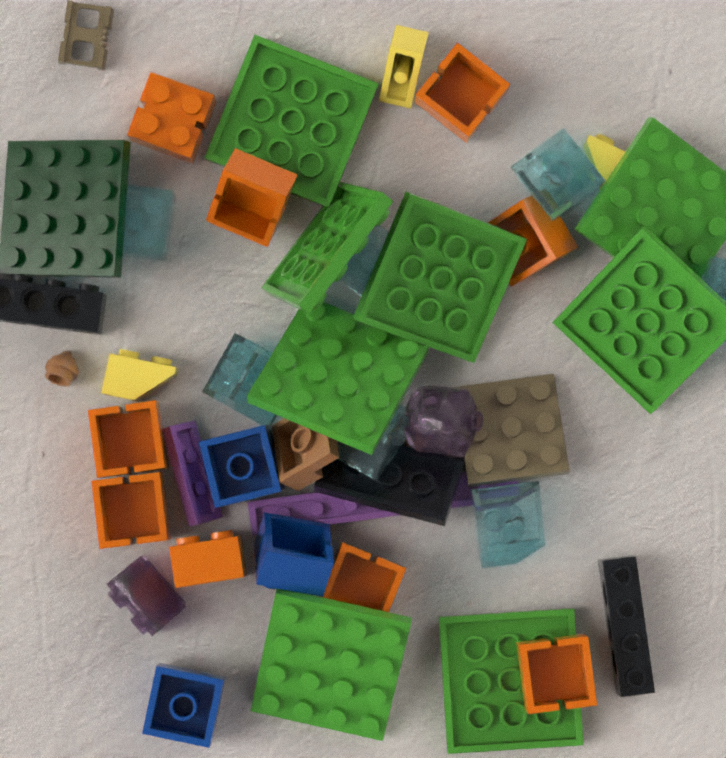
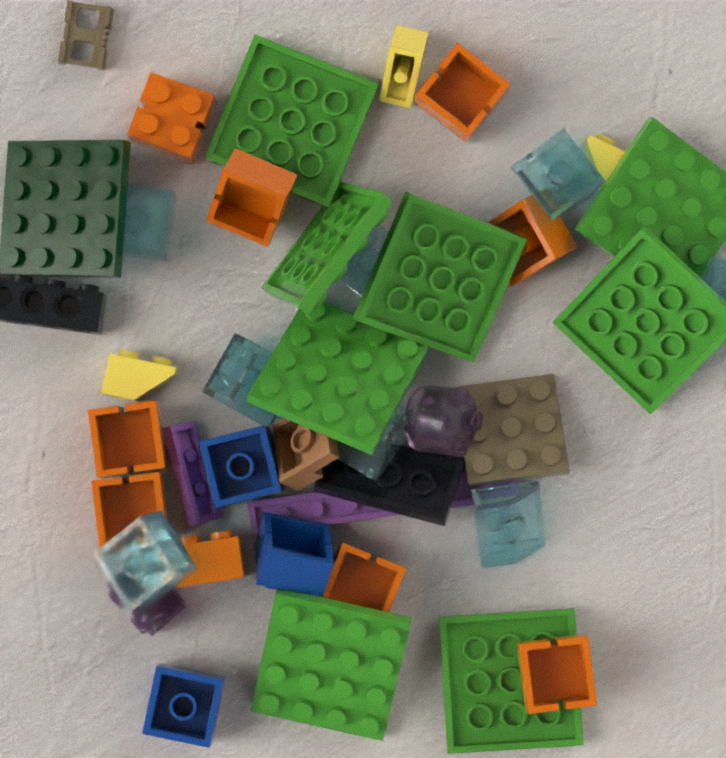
(61, 369): medium nougat plate -> none
(145, 561): none -> clear light blue brick
(626, 626): black brick -> none

